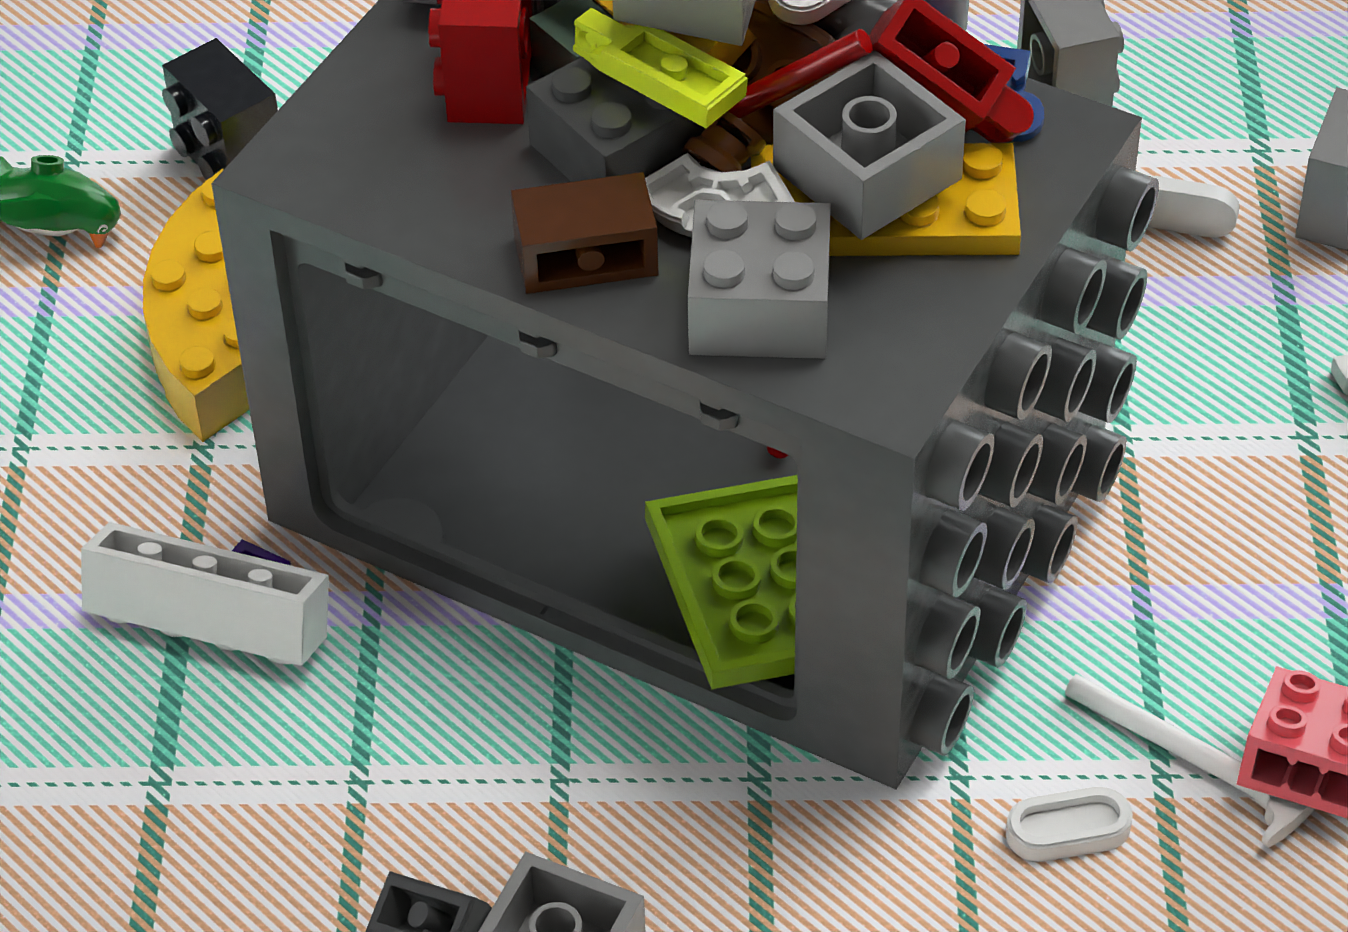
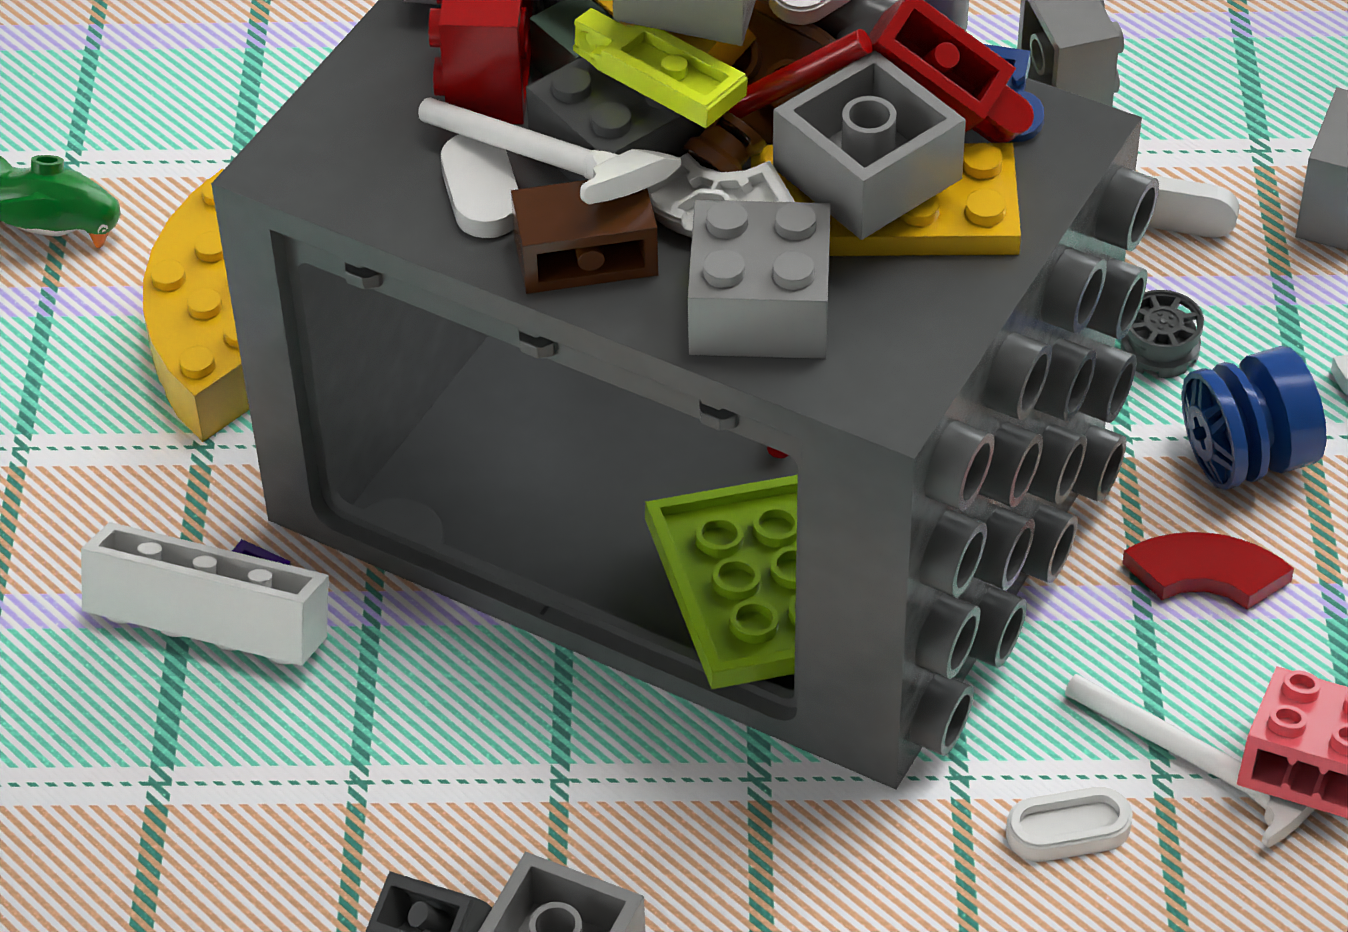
(214, 105): black brick -> none
(479, 186): none -> white tile
(607, 172): none -> white piece
(1163, 335): none -> dark grey wheel
(1207, 564): none -> red tile
(1254, 417): none -> blue wheel

